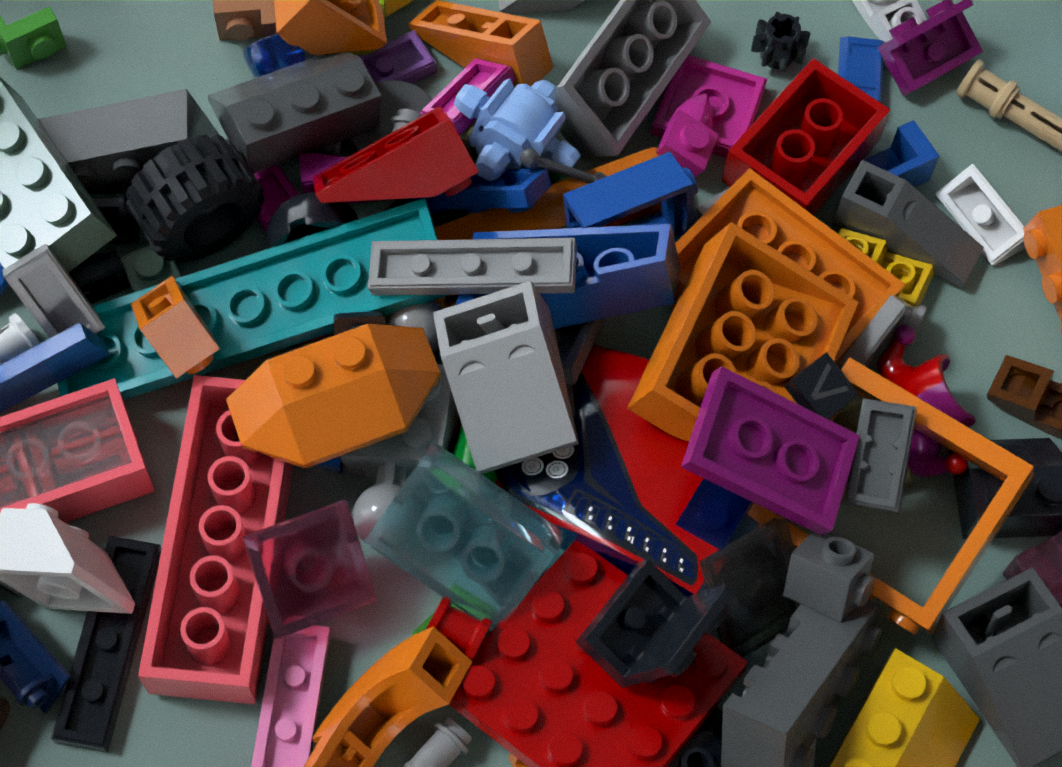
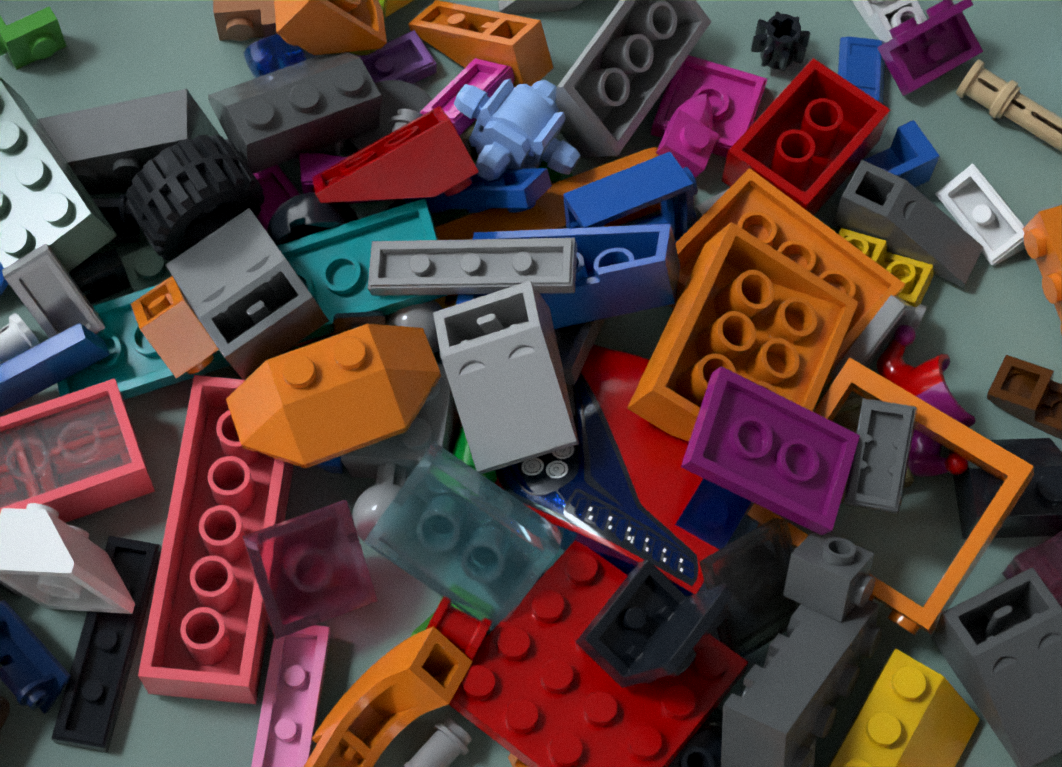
(246, 294): none -> dark grey slope
(530, 158): dark grey hinge -> none
(821, 387): black tile -> none

